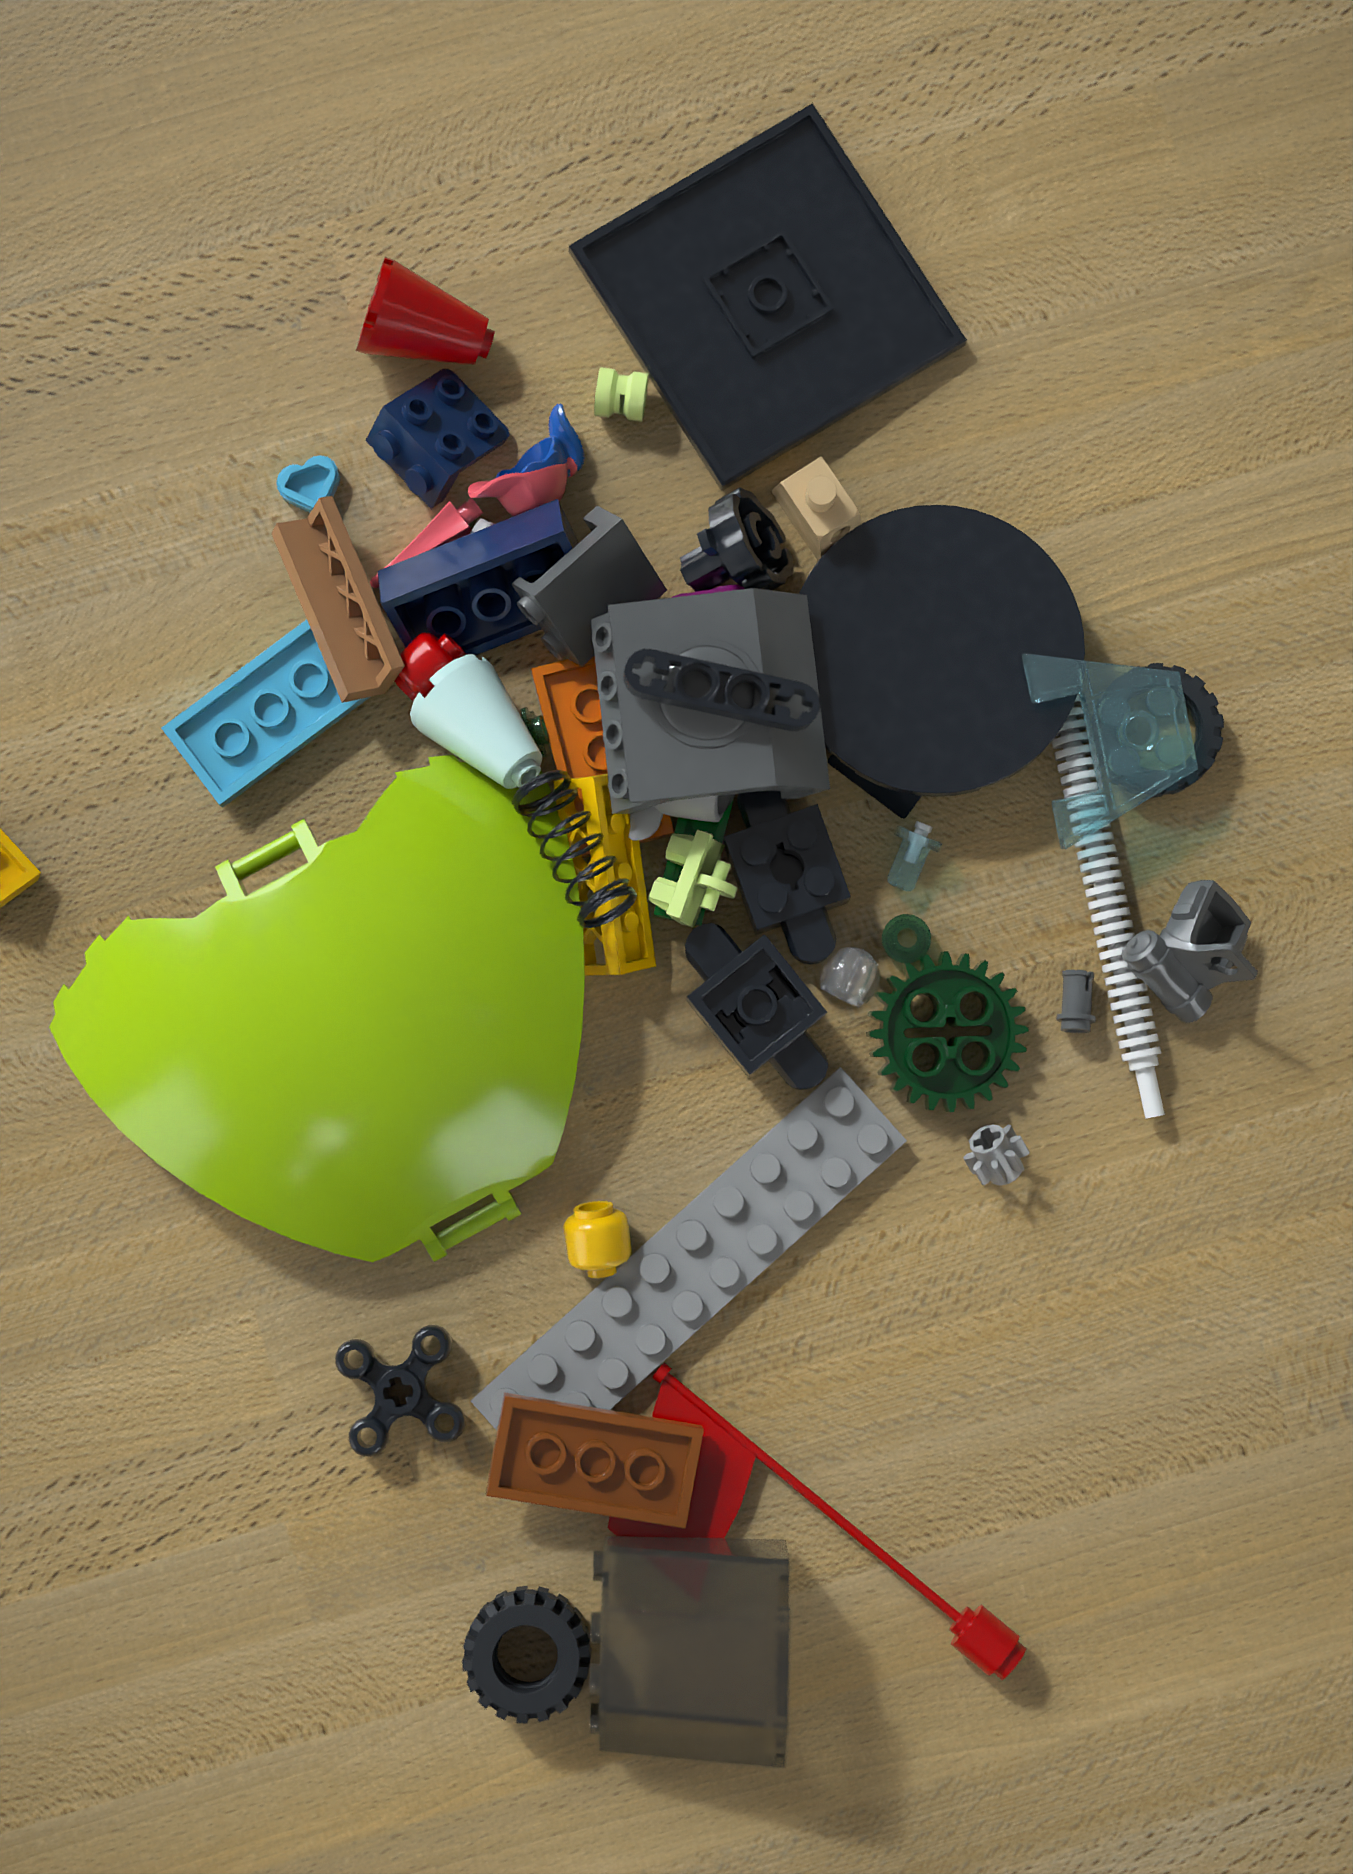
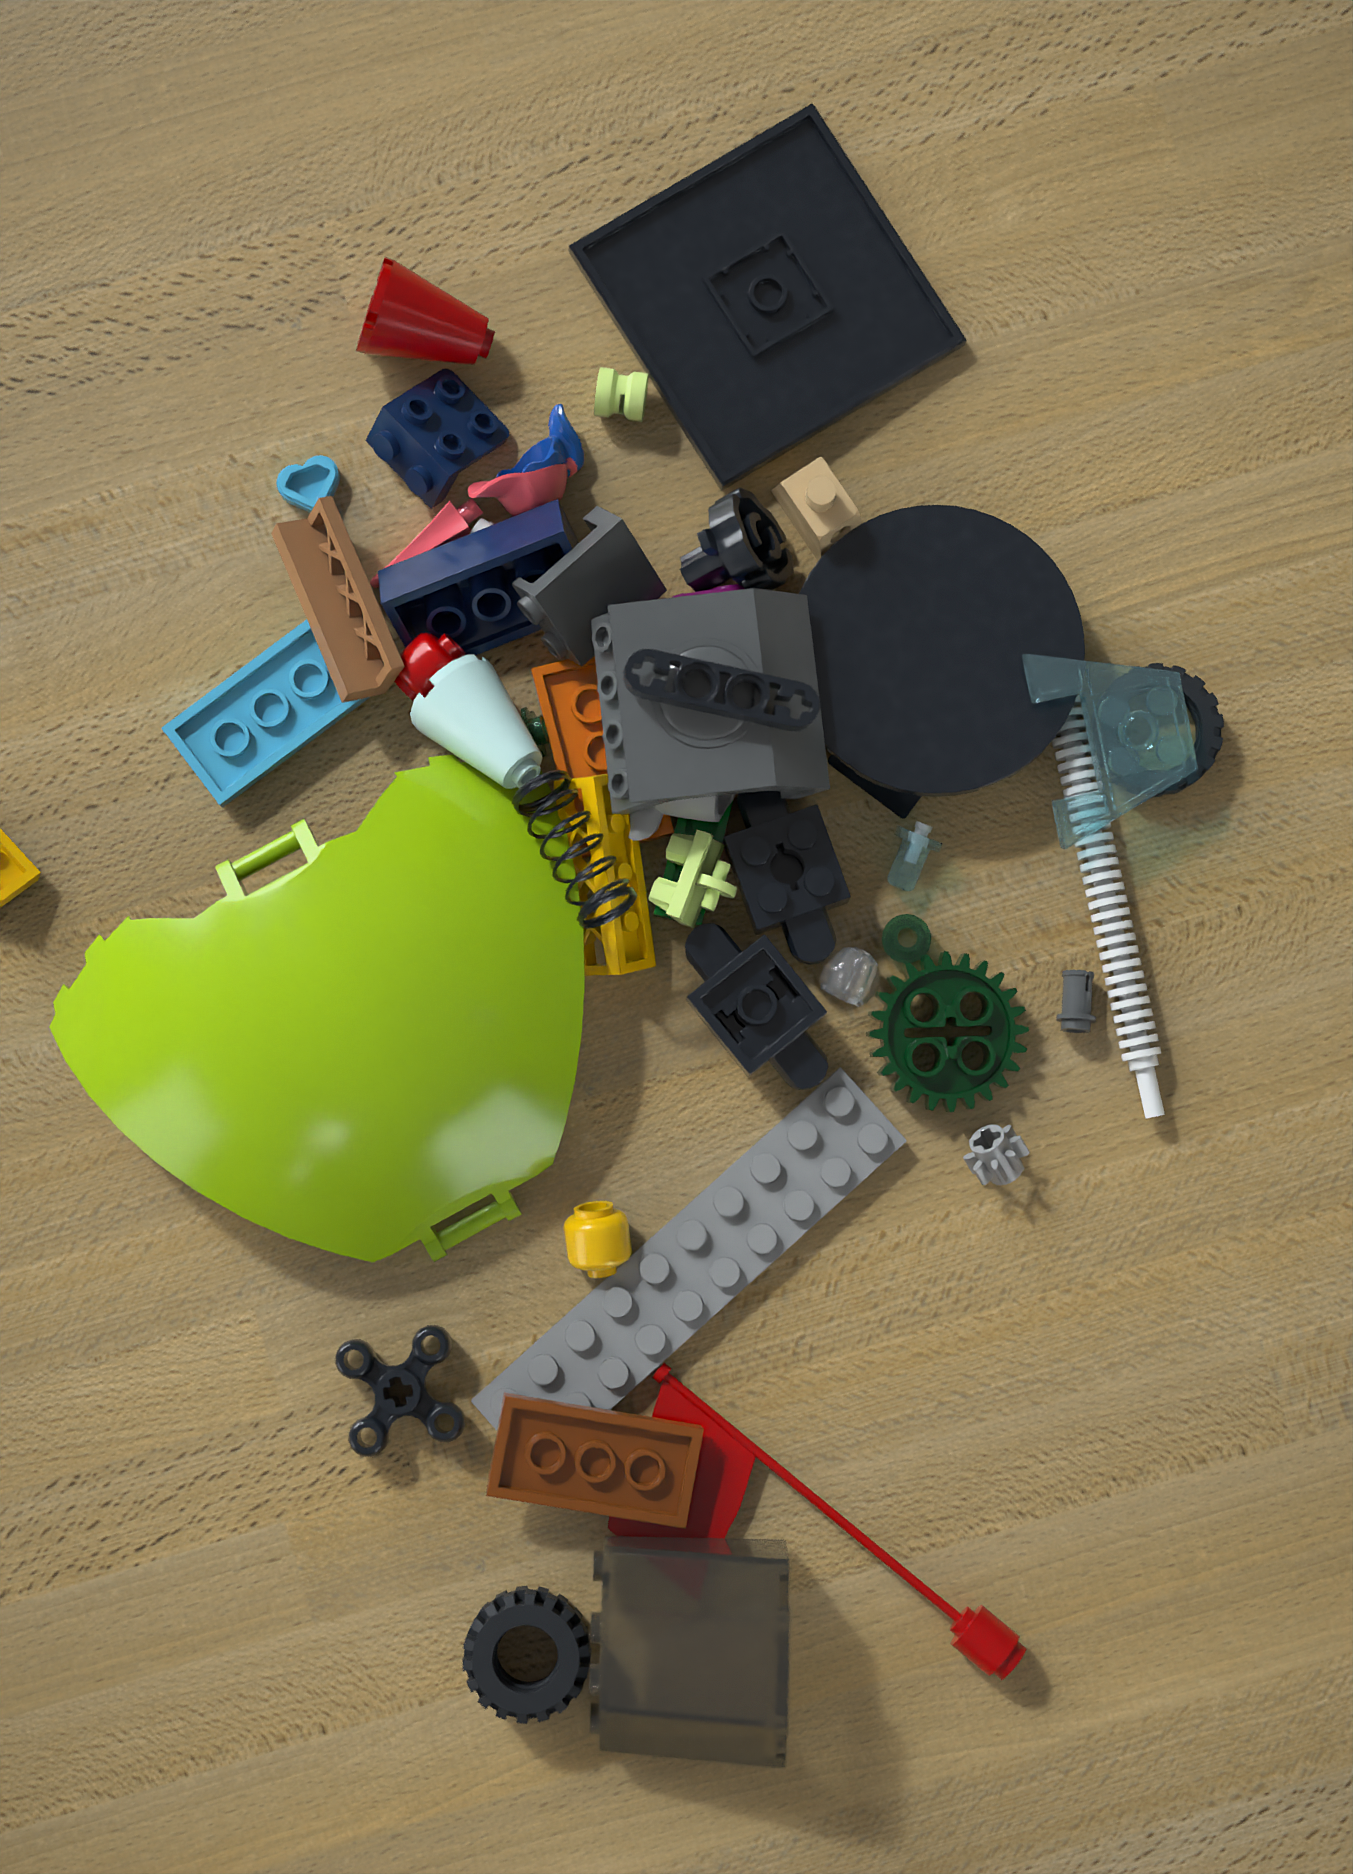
(1193, 950): dark grey piece -> none

